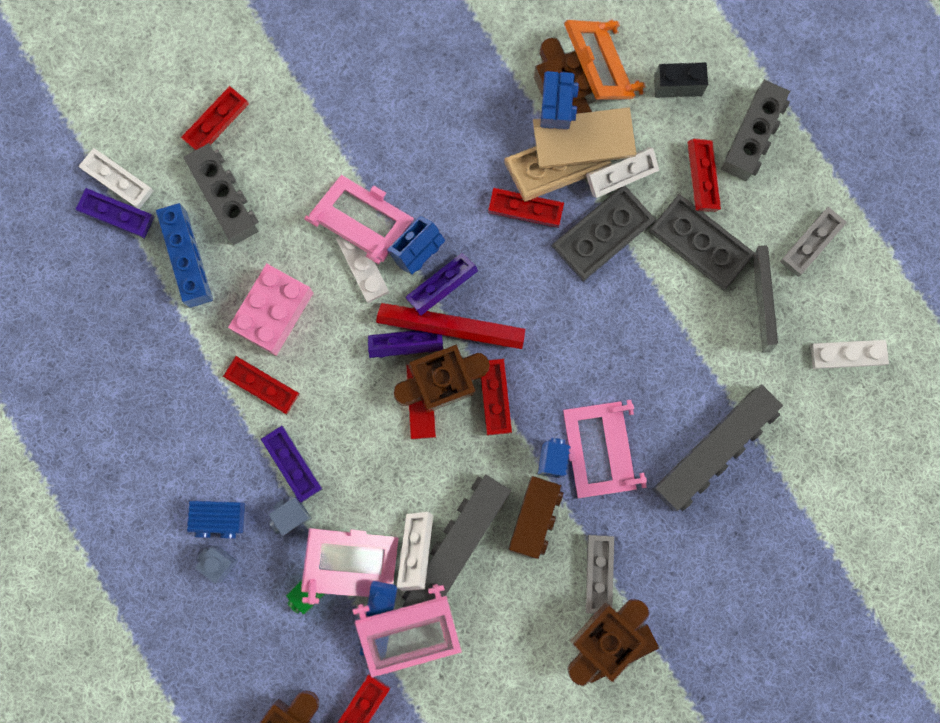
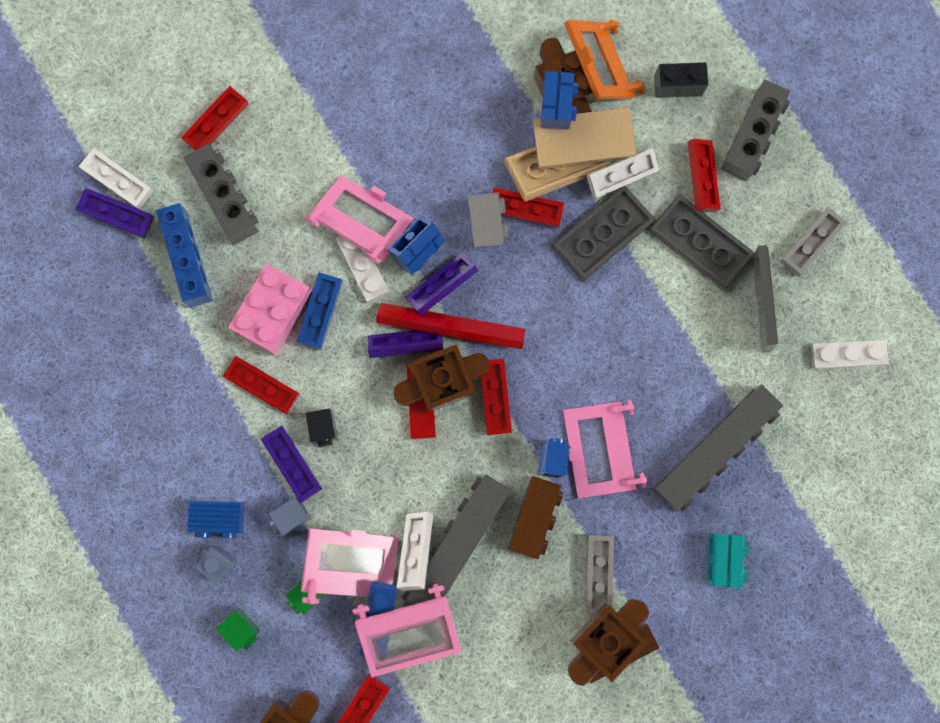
(238, 630): none -> green brick
(319, 311): none -> blue plate
(321, 427): none -> black brick
(487, 219): none -> light grey brick
(727, 560): none -> teal brick

